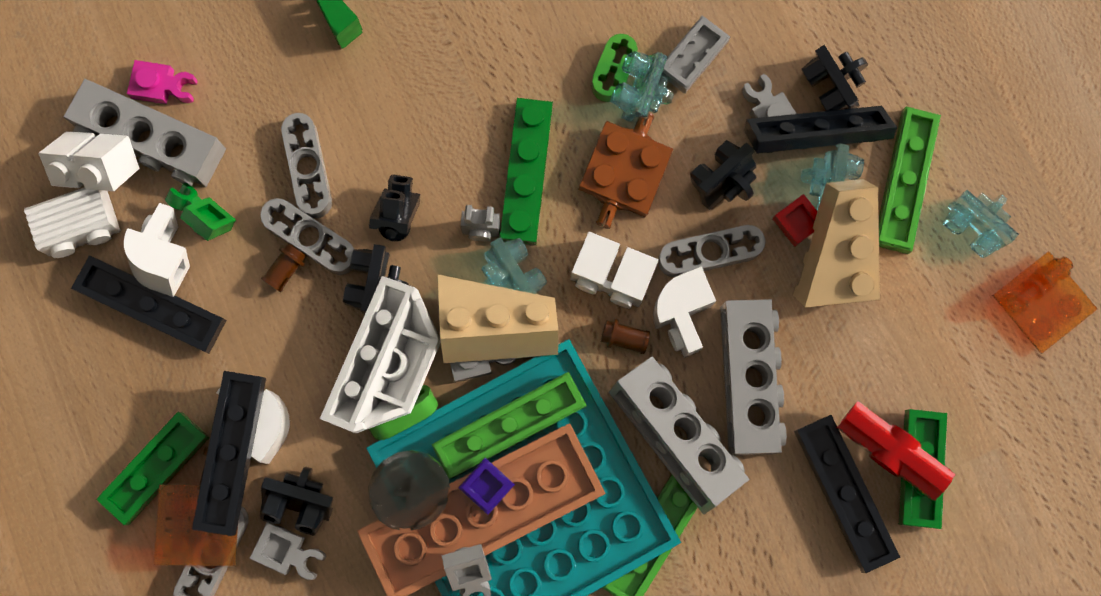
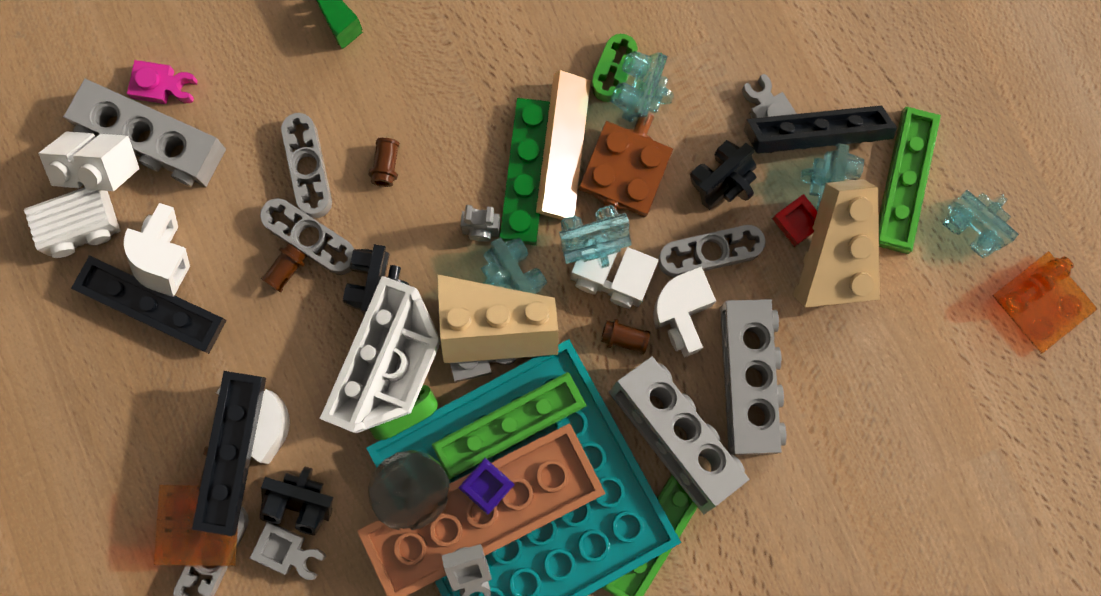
(152, 467): green plate -> none
(201, 215): green plate -> none
(384, 164): none -> reddish brown pin
(395, 209): black hips -> none
(563, 145): none -> light nougat tile
(596, 238): none -> clear light blue hips
(694, 54): light grey plate -> none
(824, 66): black hips -> none
(847, 494): black plate -> none
(896, 451): red piece -> none
(914, 506): green plate -> none

